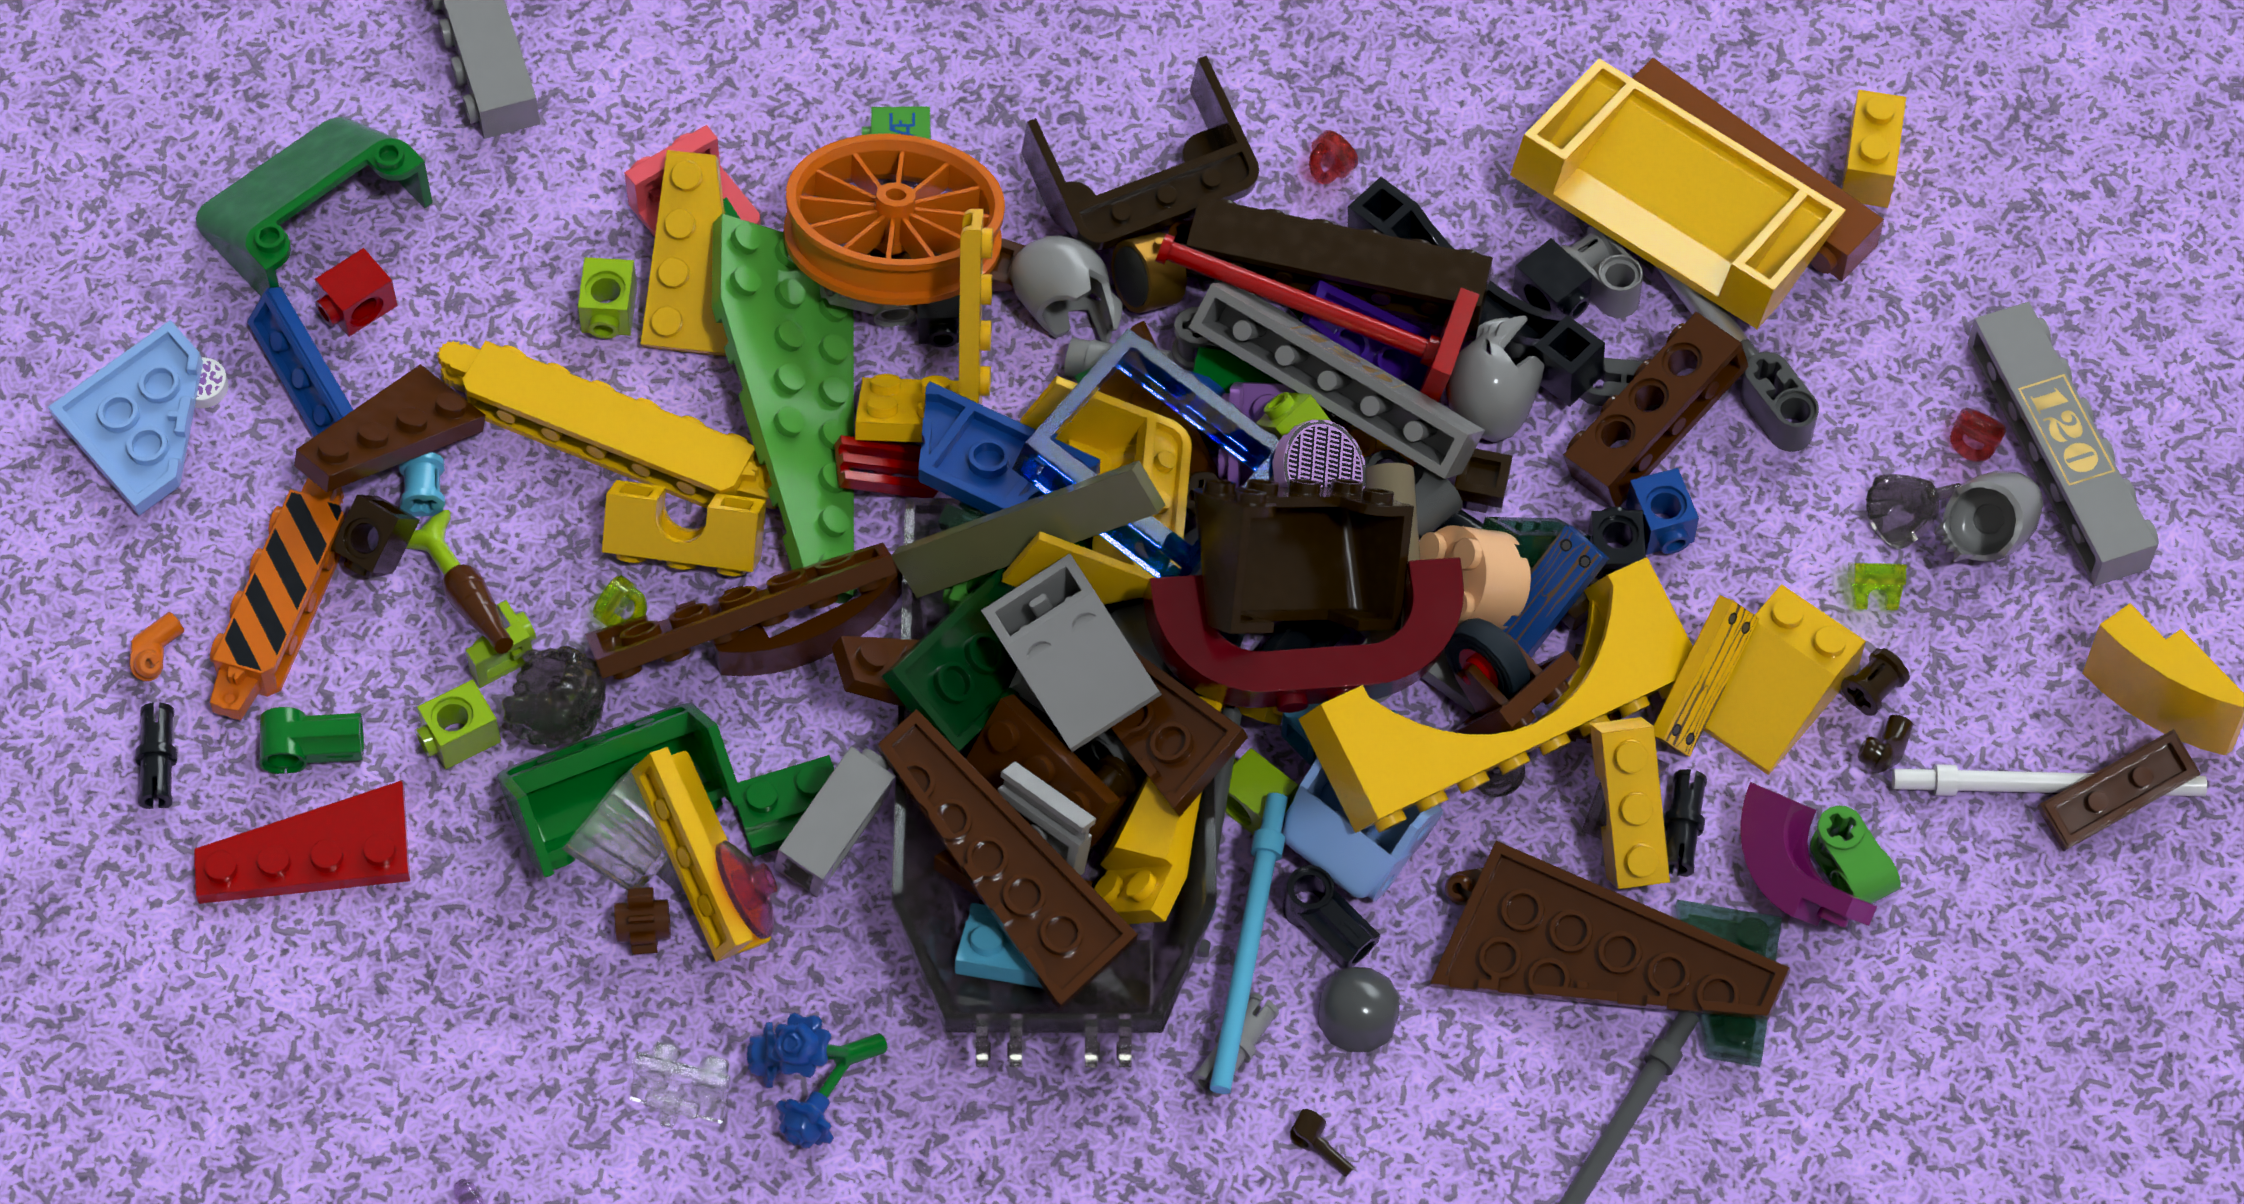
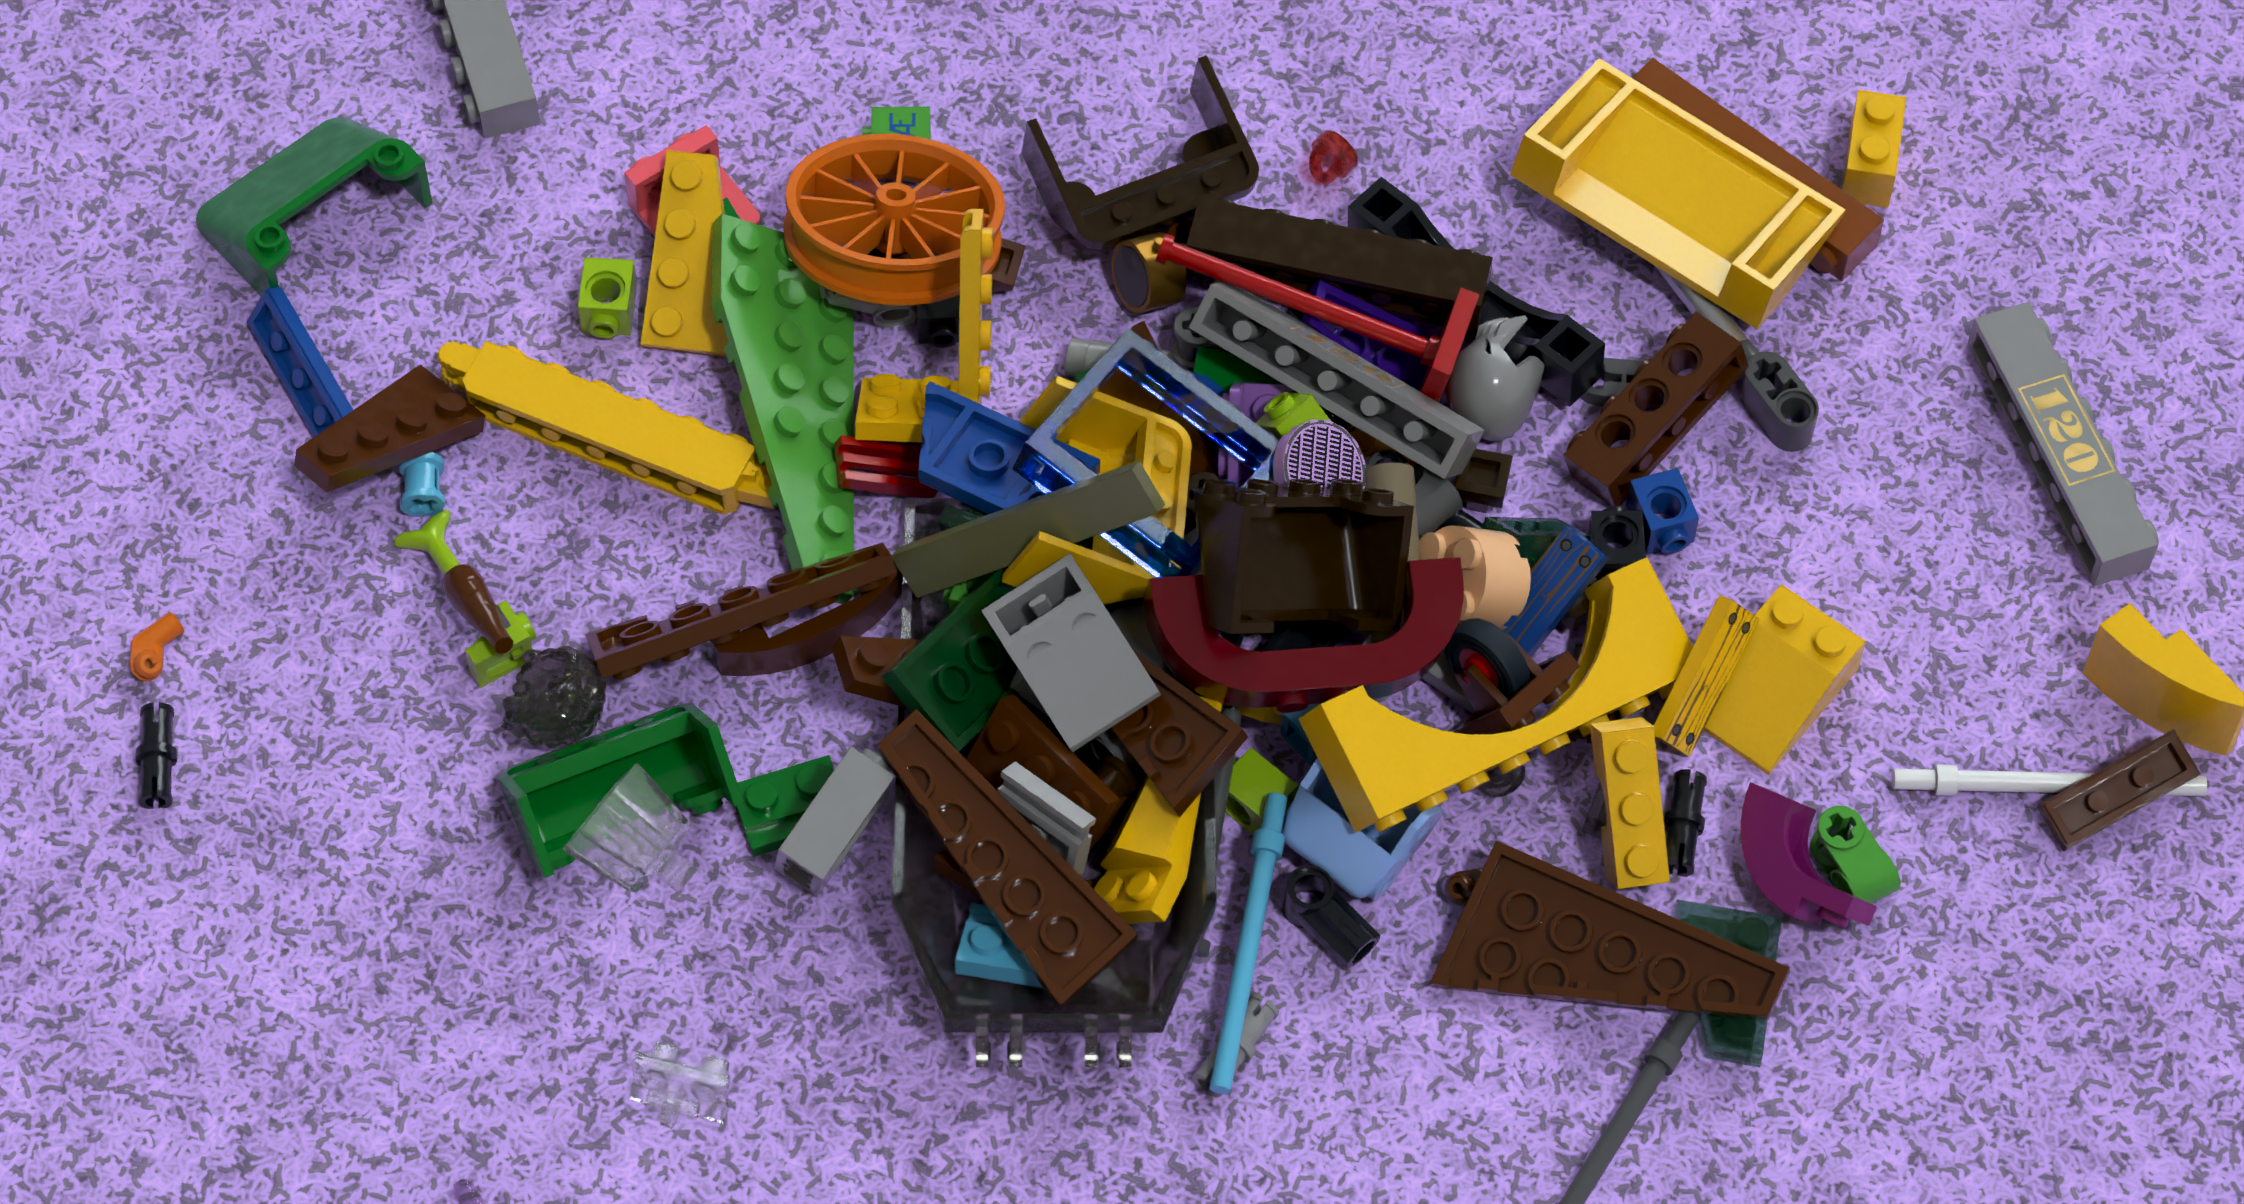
(137, 416): light blue plate -> none
(212, 384): white tile -> none
(278, 600): orange hinge -> none
(293, 739): green piece -> none
(318, 850): red wing -> none
(354, 293): red brick -> none
(394, 533): dark brown brick -> none
(463, 706): lime brick -> none
(616, 598): clear neon green tile -> none
(641, 529): yellow arch -> none
(642, 920): reddish brown gear -> none
(690, 838): yellow panel -> none
(747, 887): clear pink dish -> none
(799, 1049): blue plant -> none
(1057, 278): light grey helmet -> none
(1307, 1134): dark brown hand -> none
(1358, 1009): dark grey hair -> none
(1553, 281): black brick -> none
(1610, 268): light grey piece -> none
(1872, 576): clear neon green tile -> none
(1875, 681): dark brown bush -> none
(1890, 749): dark brown arm -> none
(1904, 507): clear smoke piece -> none
(1980, 428): clear red tile -> none
(1991, 516): light grey helmet -> none

